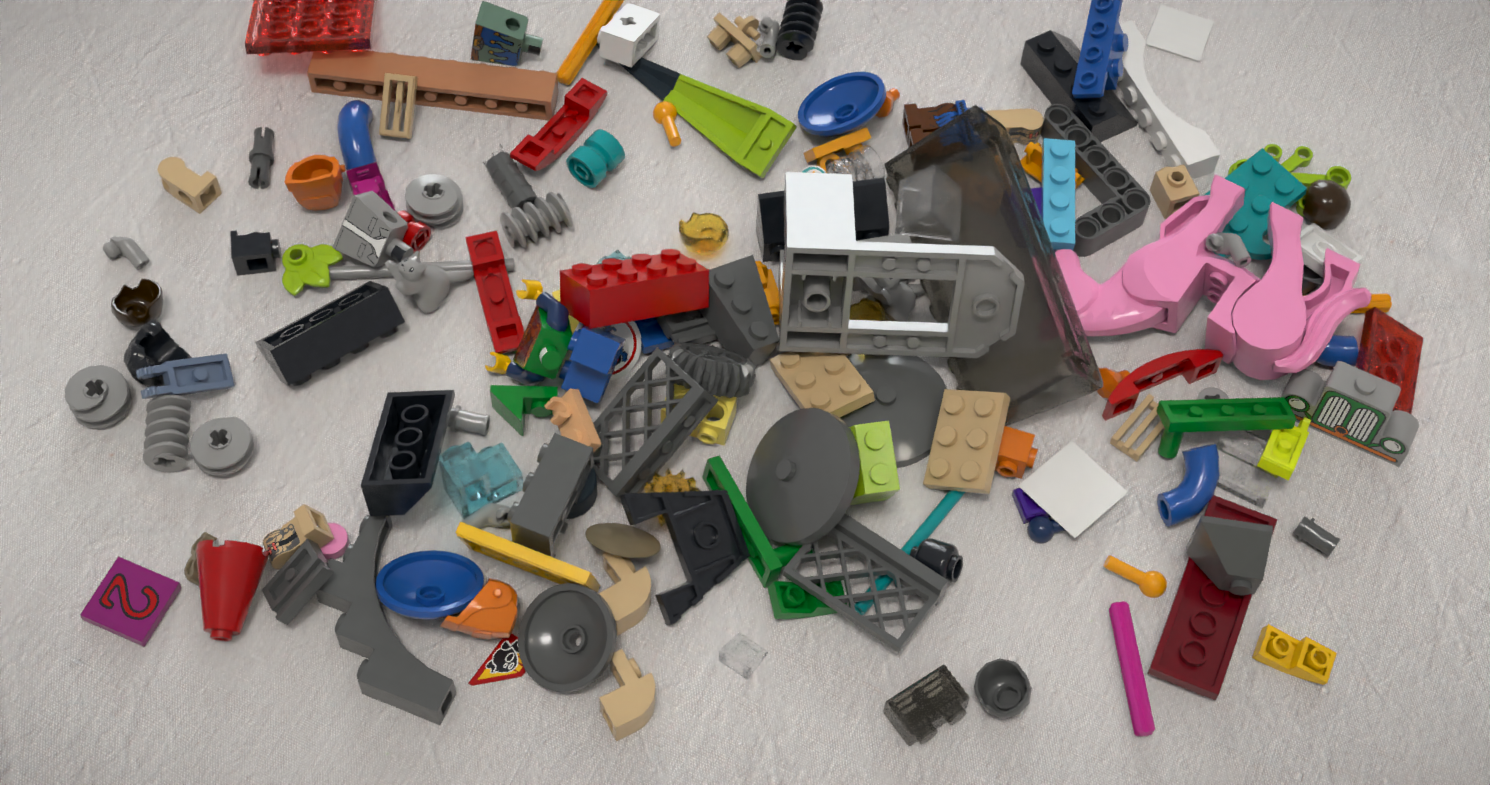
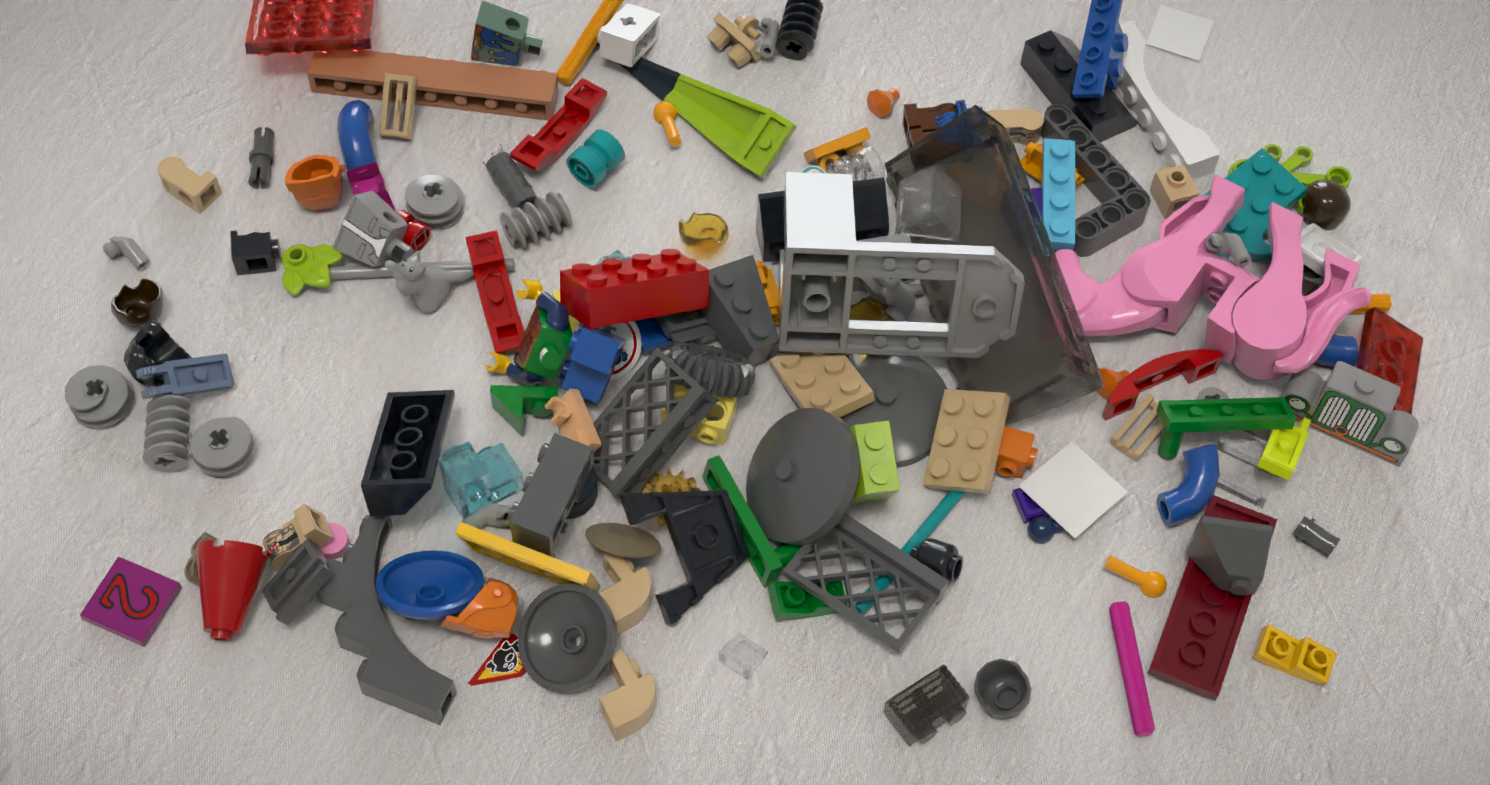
(331, 332): black slope -> none
(468, 421): light grey pin -> none
(842, 104): blue dish -> none

